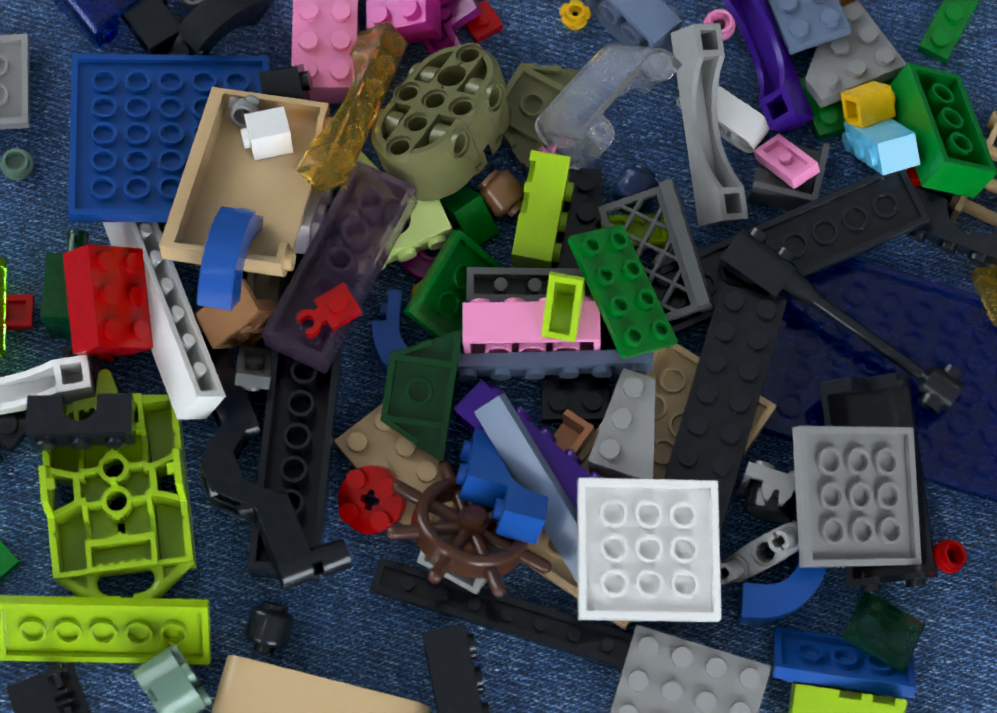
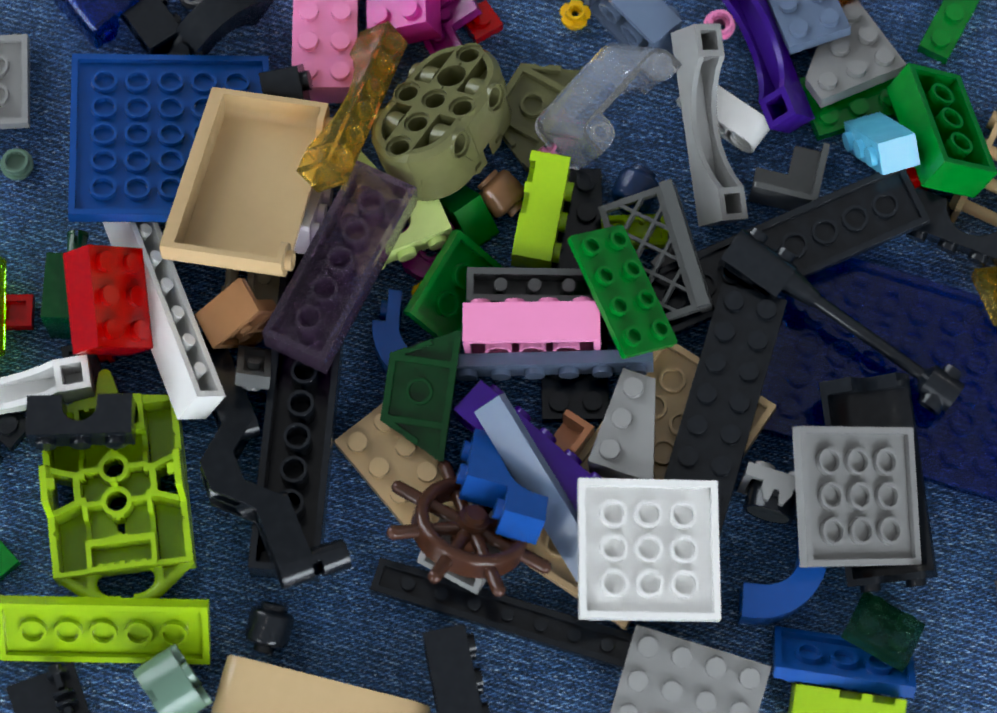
(225, 257): blue arch -> none
(243, 106): light grey plate -> none
(267, 133): white brick -> none
(333, 308): red plate -> none
(354, 508): red plate -> none
(563, 306): lime slope -> none
(753, 557): light grey connector -> none
(786, 161): bright pink plate -> none
(868, 104): yellow brick -> none
(949, 556): red plate -> none

